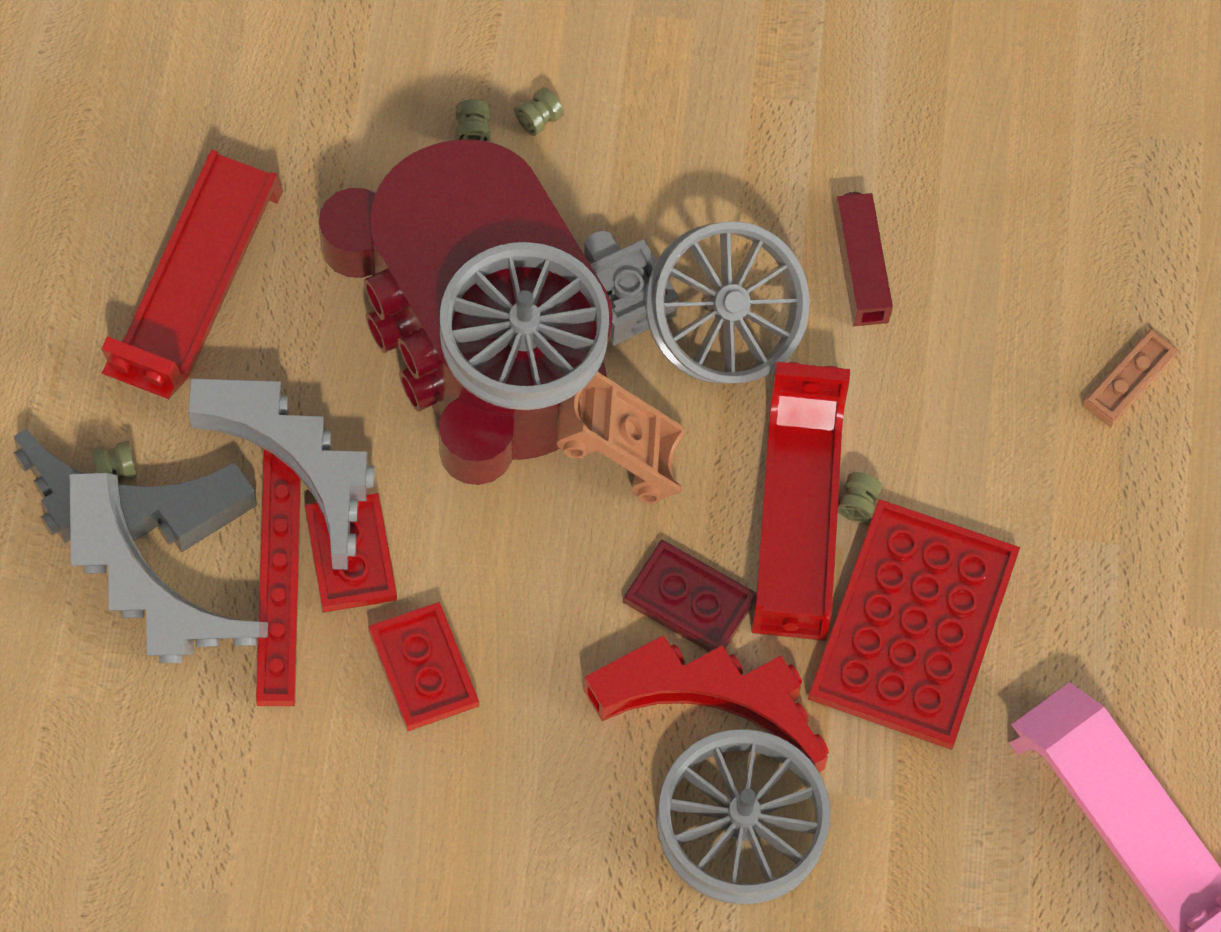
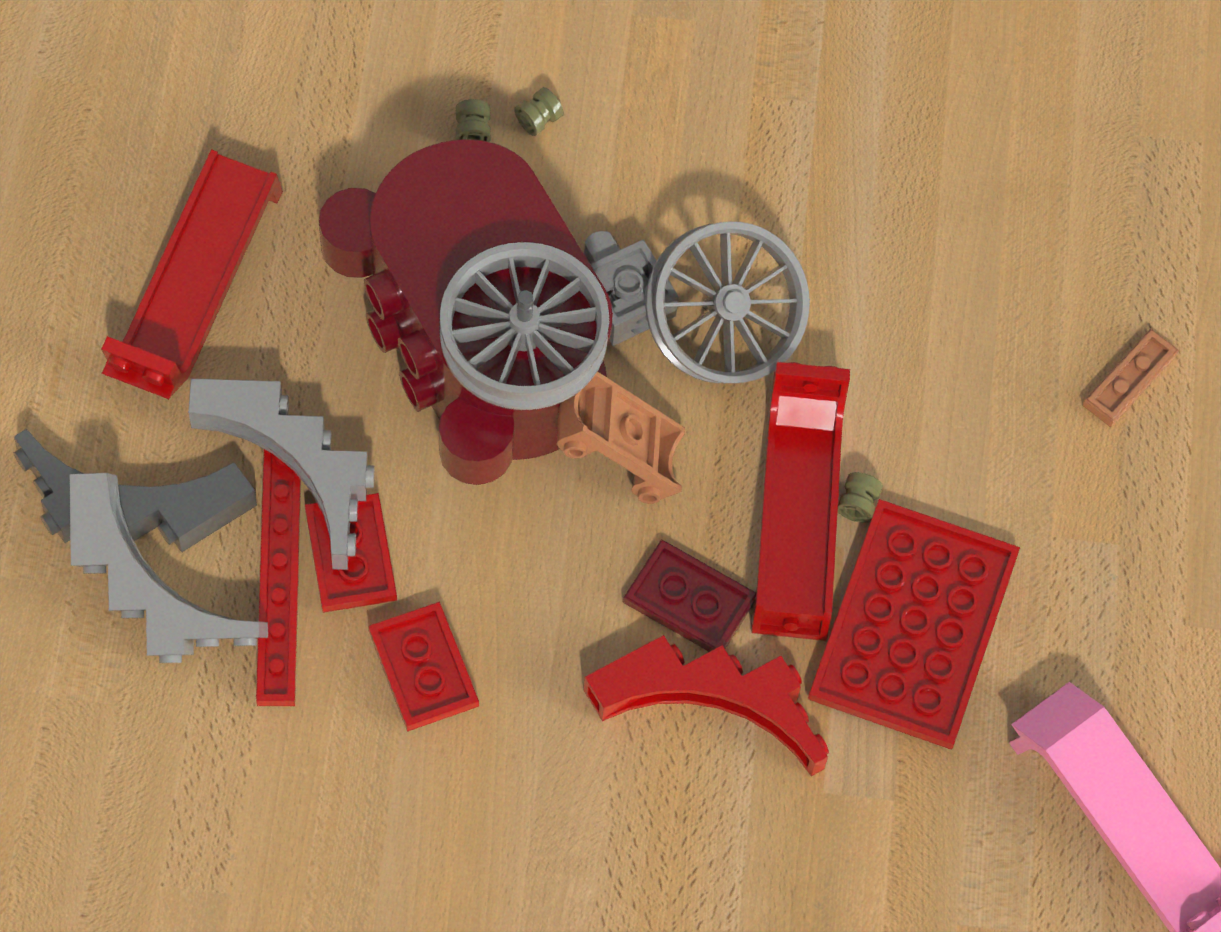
(115, 460): olive wheel -> none
(743, 816): light grey wheel -> none
(863, 259): dark red brick -> none

